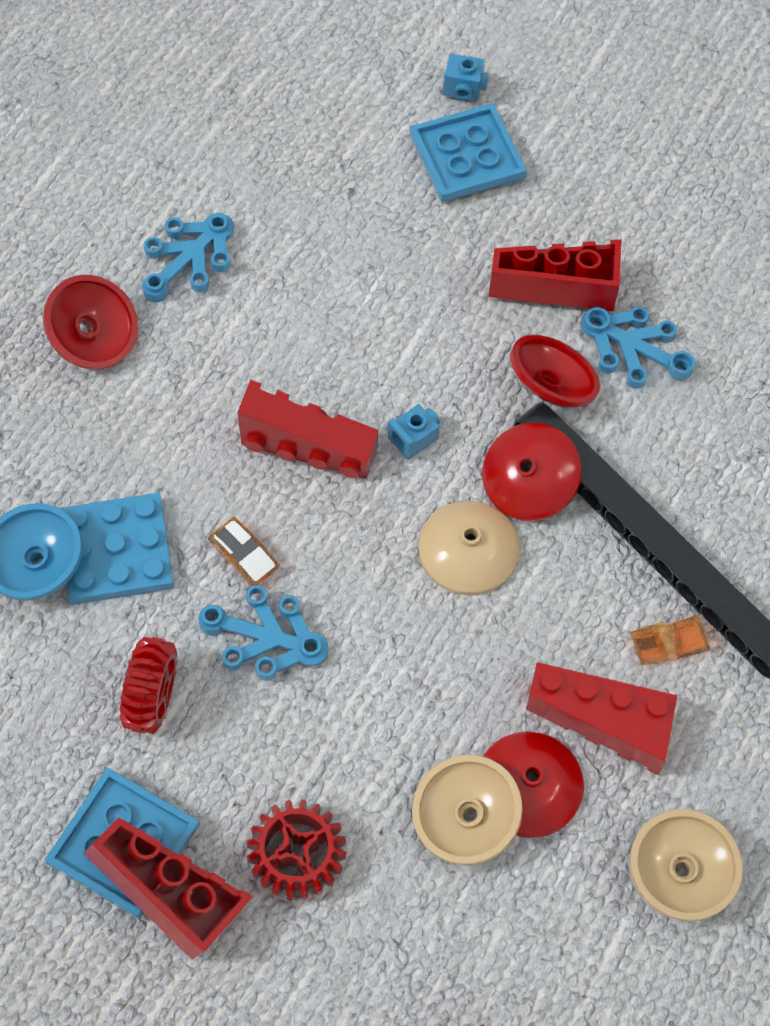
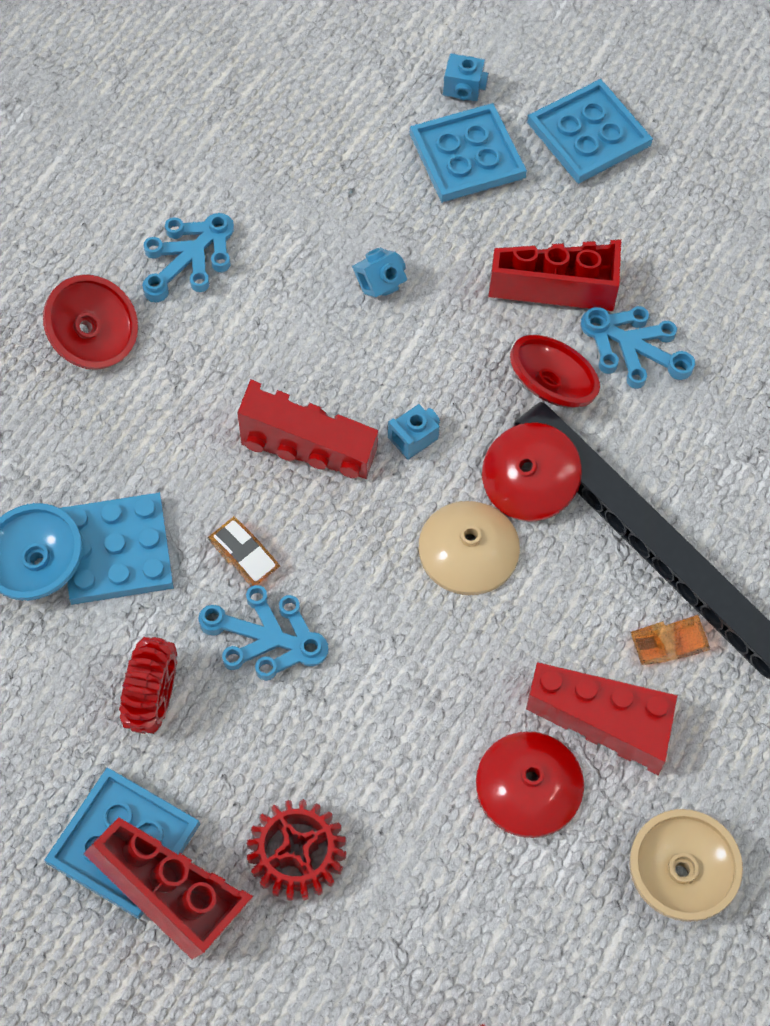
(380, 272): none -> dark azure brick
(452, 791): tan dish -> none
(589, 131): none -> dark azure plate

